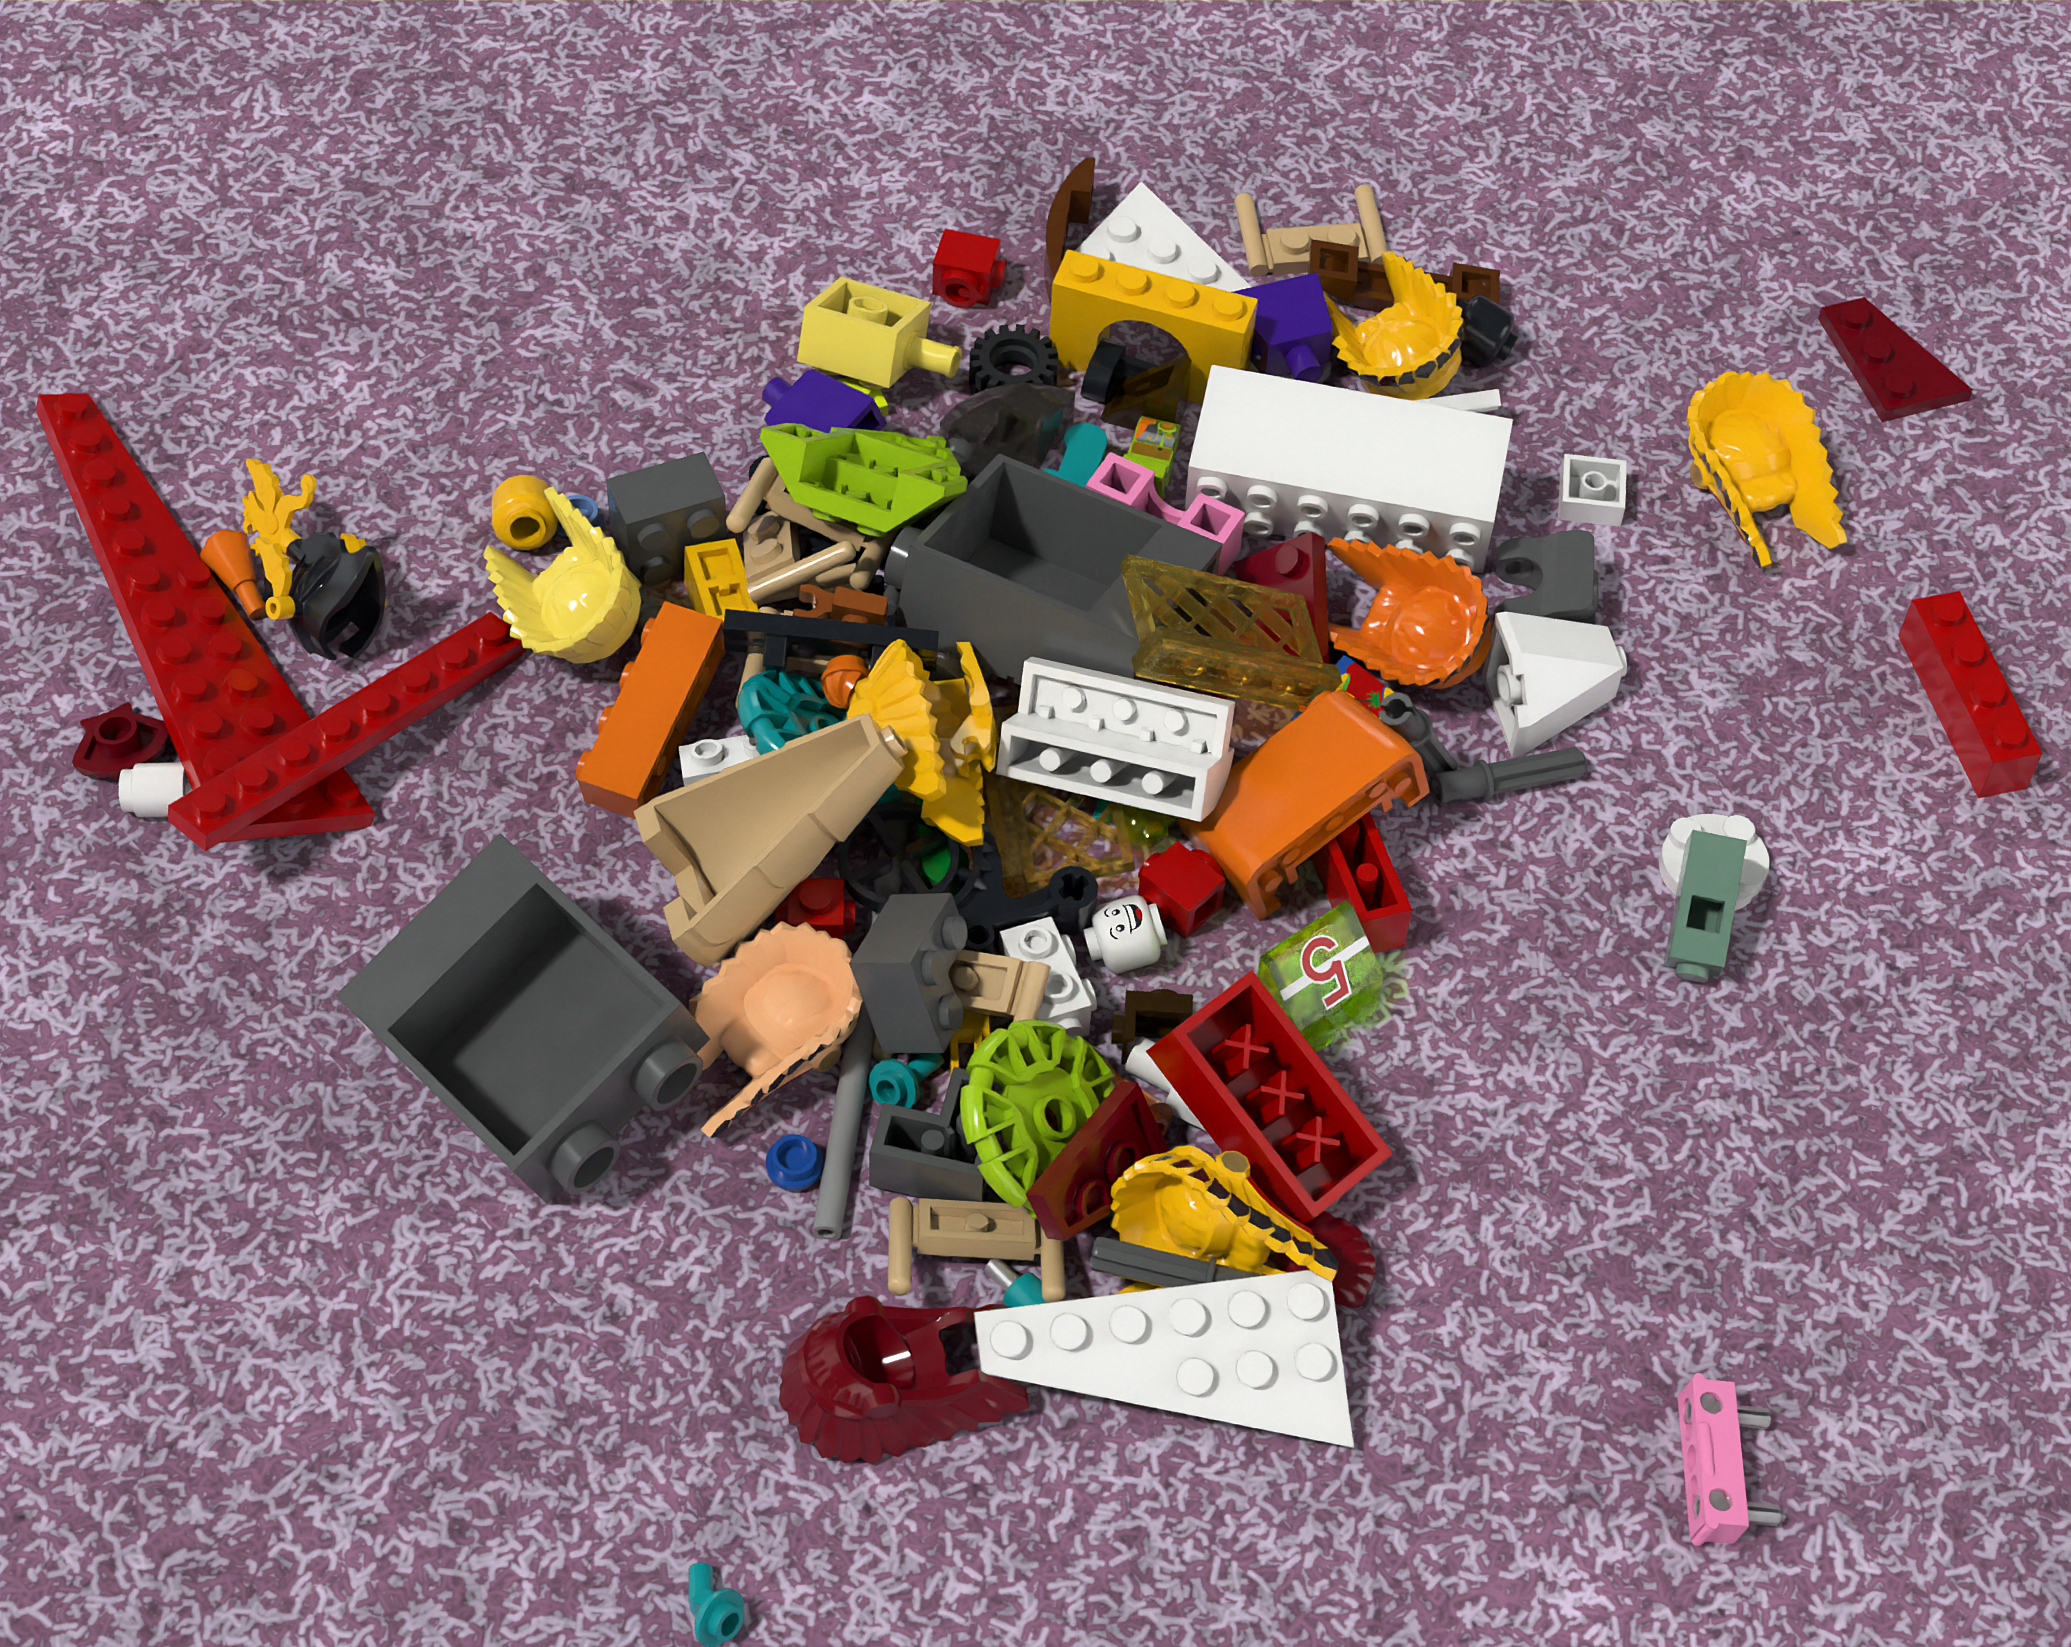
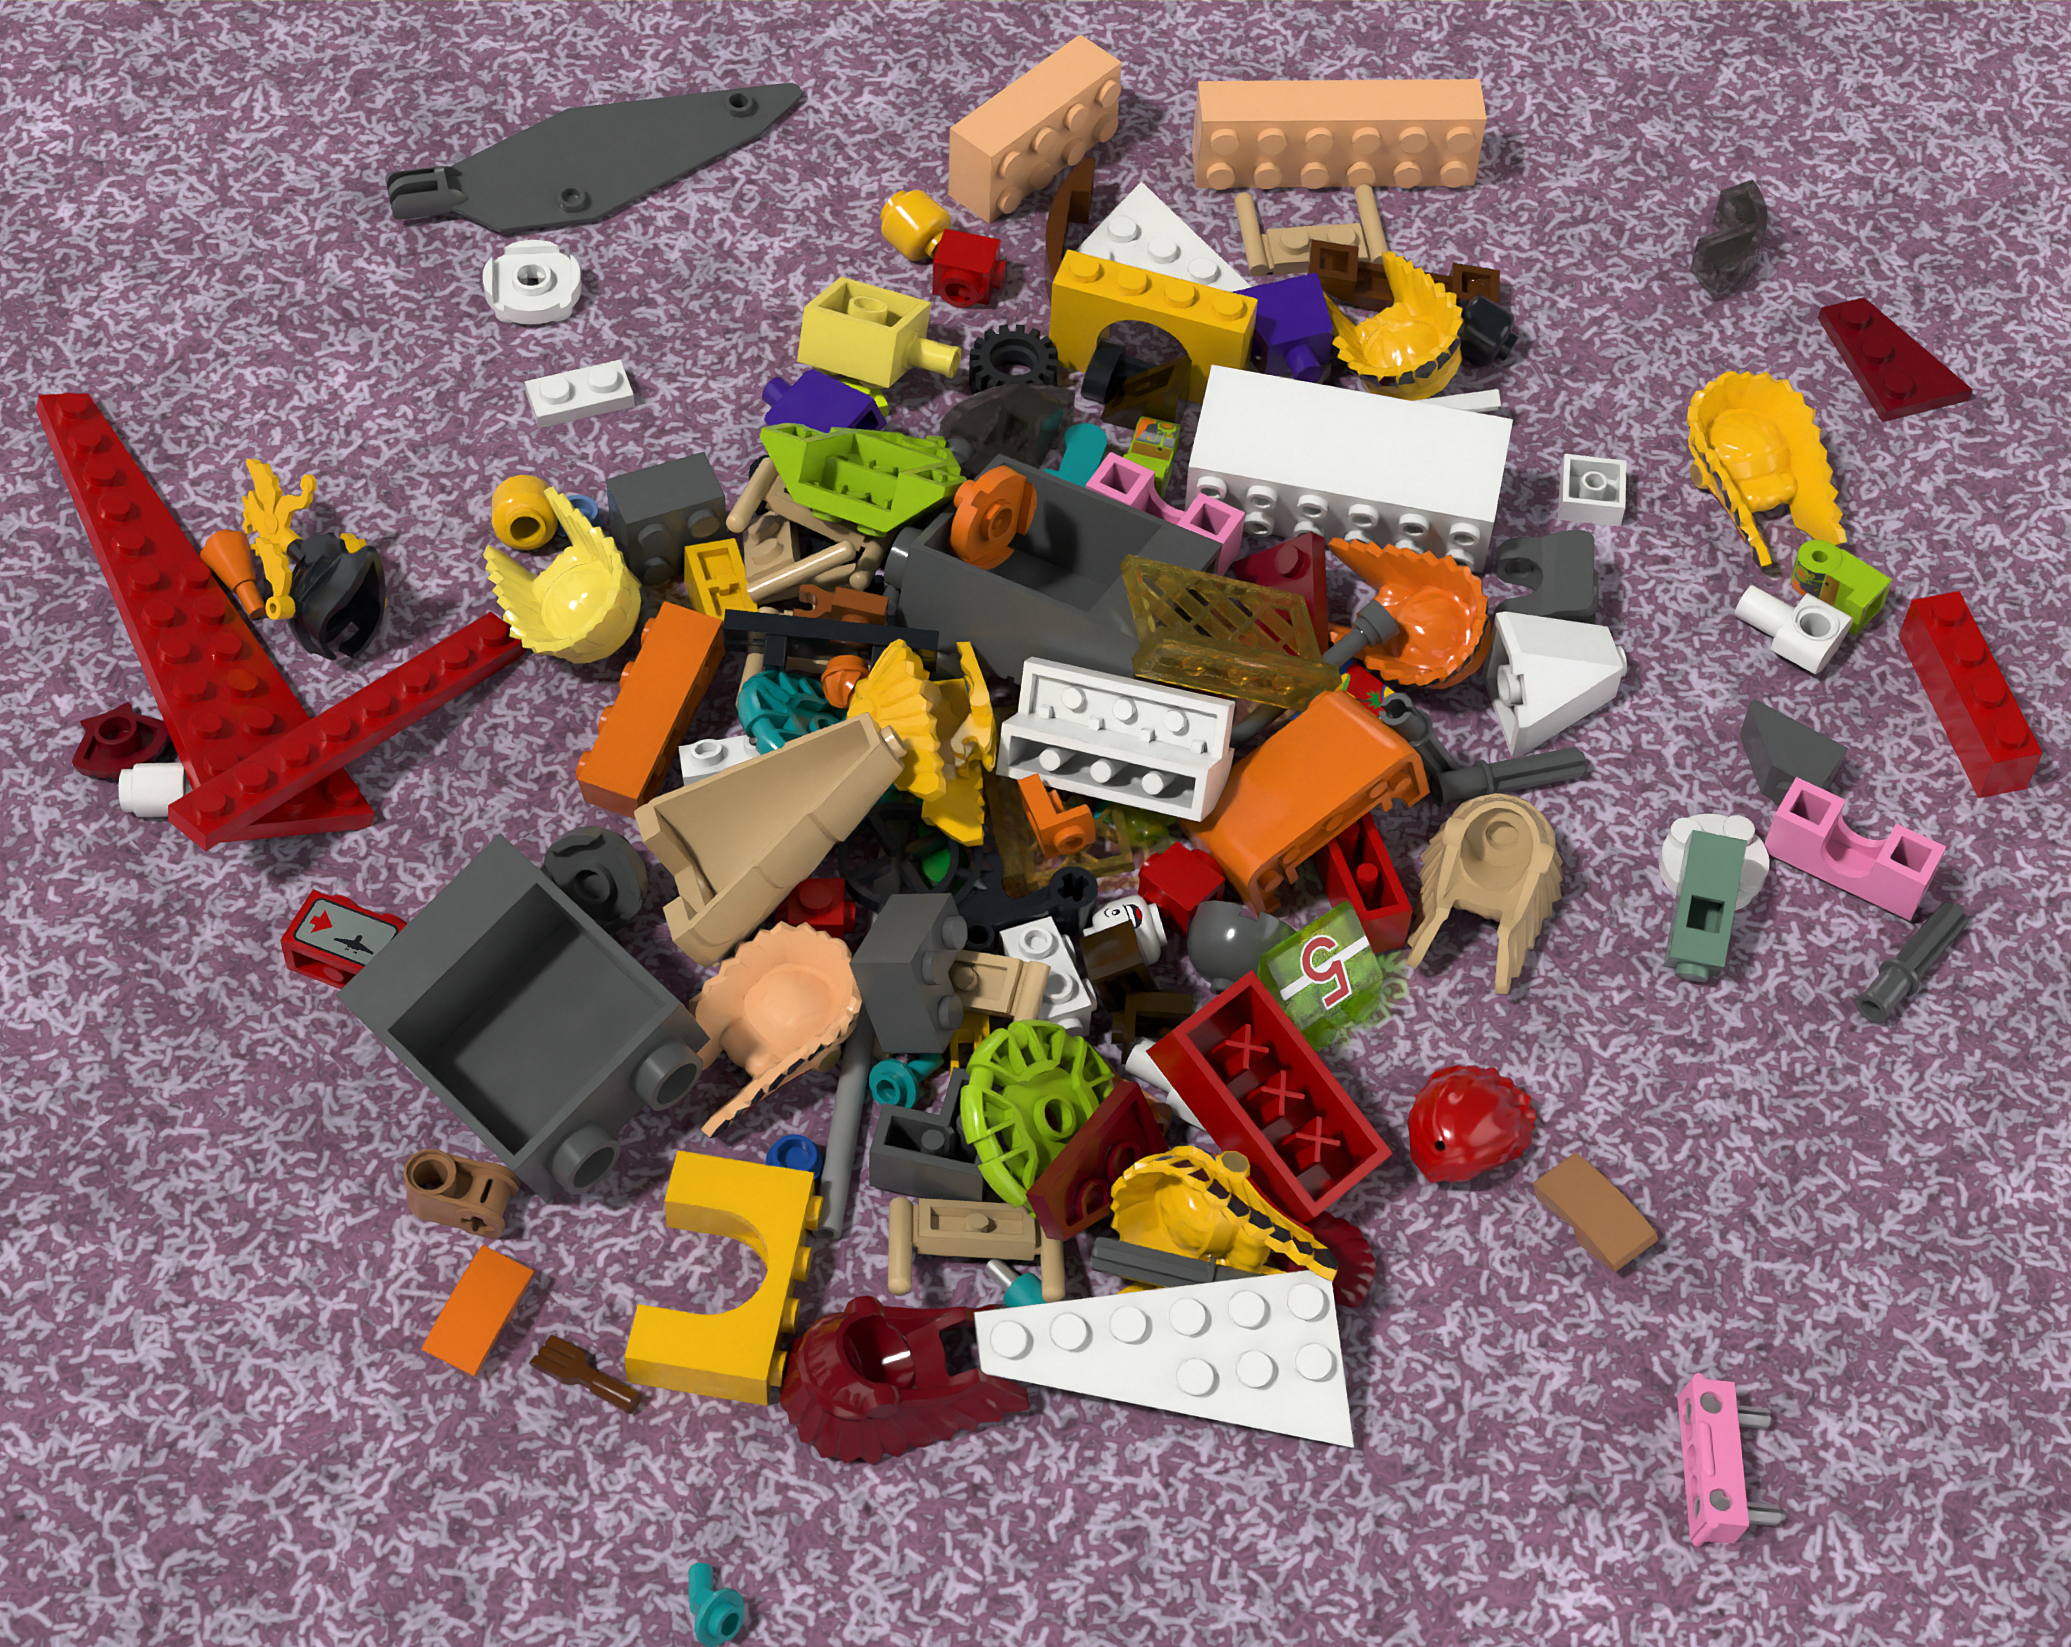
(335, 938): none -> brick
(465, 1194): none -> medium nougat piece
(478, 1310): none -> orange slope
(537, 304): none -> white plate
(569, 1366): none -> reddish brown piece
(579, 393): none -> white plate
(590, 159): none -> dark grey wing
(599, 875): none -> dark grey tile
(737, 1350): none -> yellow arch
(914, 224): none -> yellow head
(990, 516): none -> orange plate
(1034, 129): none -> light nougat piece
(1055, 829): none -> orange bracket
(1116, 964): none -> dark brown slope
(1230, 945): none -> dark grey cylinder
(1337, 133): none -> light nougat brick
(1371, 628): none -> dark grey piece
(1477, 1118): none -> red piece
(1496, 863): none -> tan piece
(1598, 1212): none -> medium nougat slope
(1729, 256): none -> clear smoke brick
(1786, 749): none -> dark grey slope
(1801, 634): none -> white piece
(1840, 581): none -> lime leg
(1885, 872): none -> bright pink arch
(1902, 974): none -> dark grey axle

